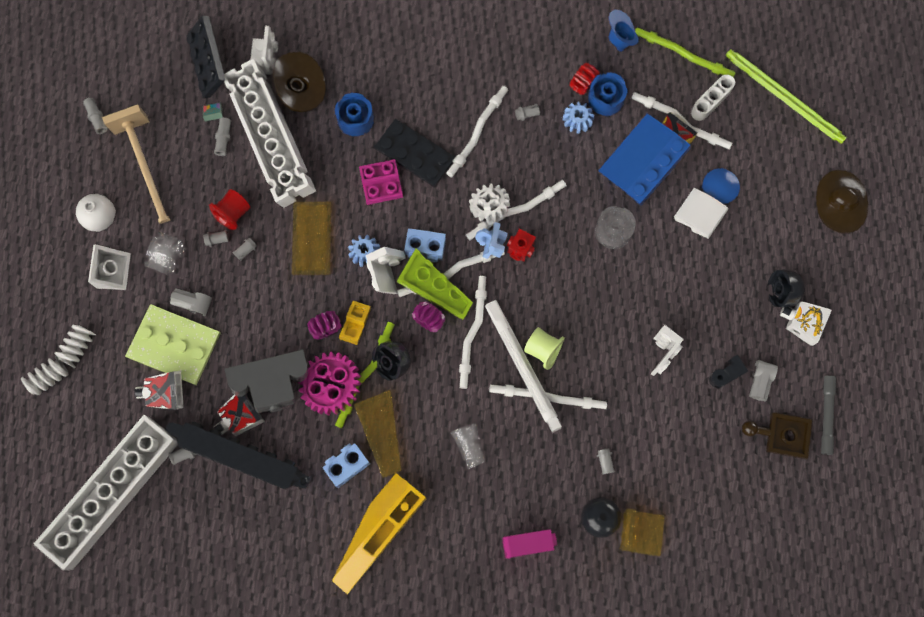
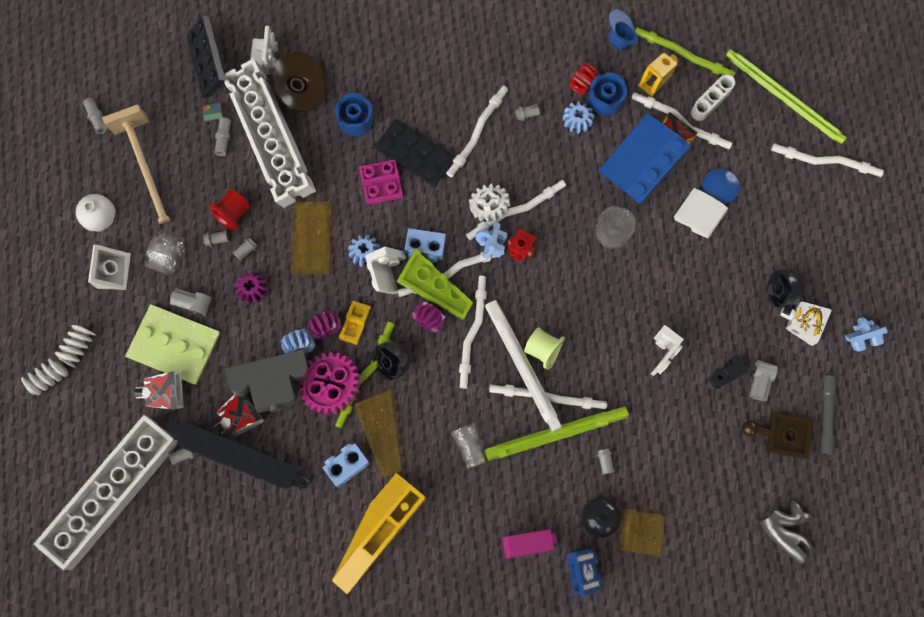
(255, 292): none -> magenta gear
(297, 341): none -> light blue gear
(546, 436): none -> lime piece
(583, 572): none -> blue slope
(661, 67): none -> yellow torso
(791, 542): none -> flat silver piece
(842, 201): dark brown hat -> none
(863, 167): none -> white bar
(865, 332): none -> light blue hips

